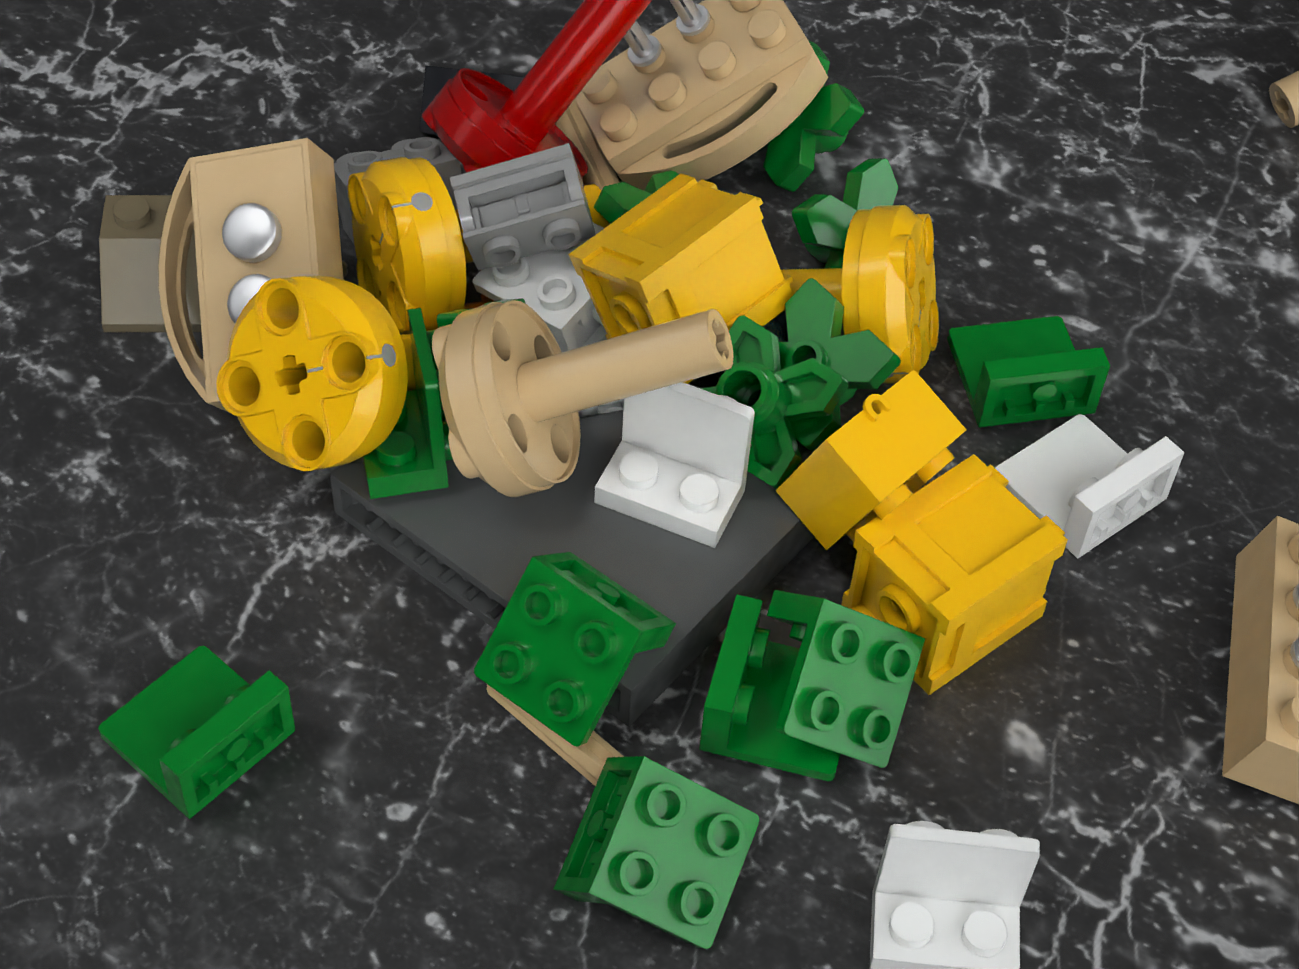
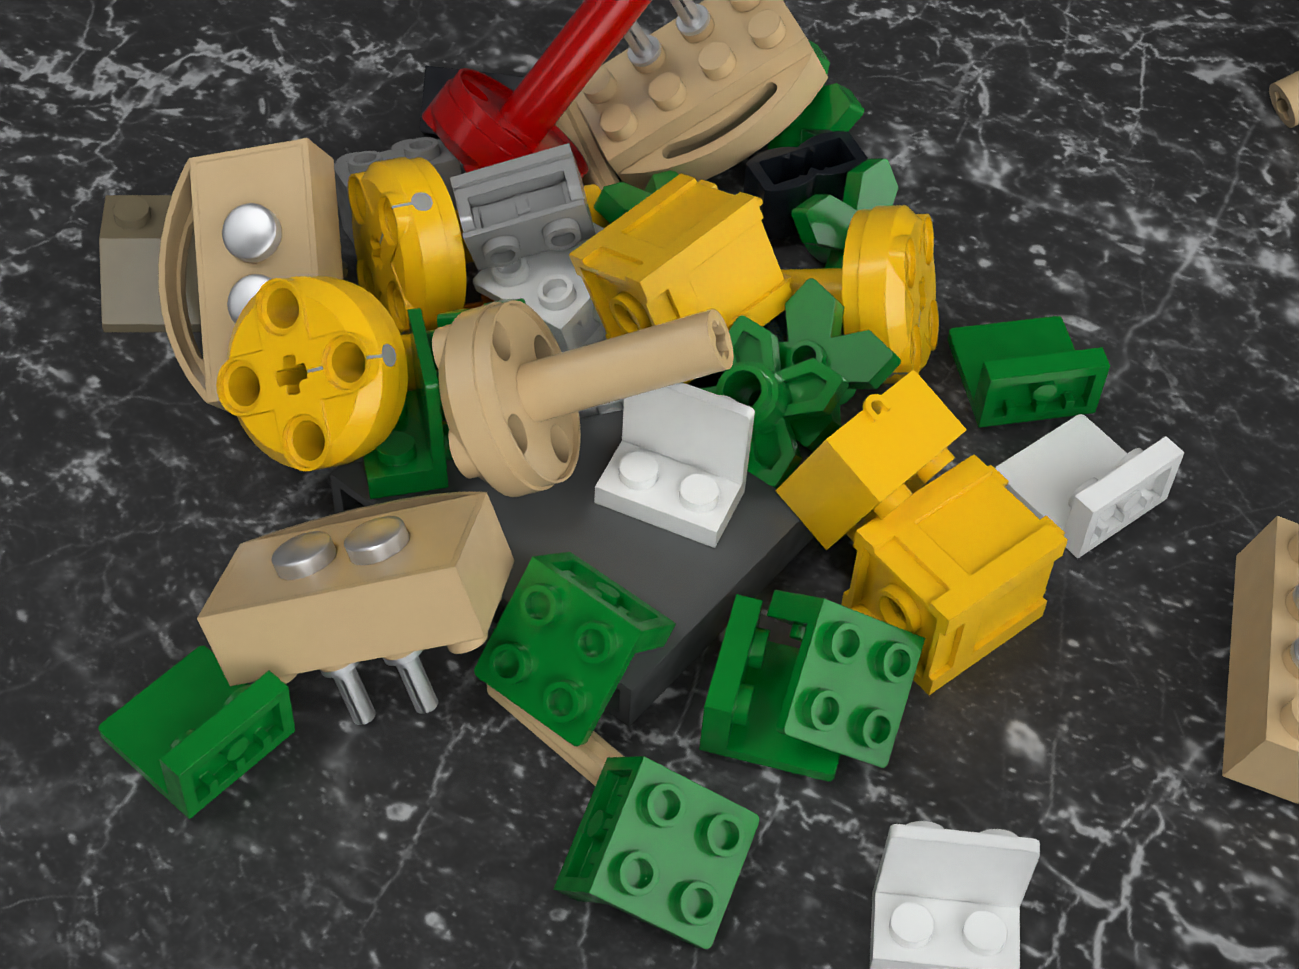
(360, 591): none -> tan piece
(794, 174): none -> black brick

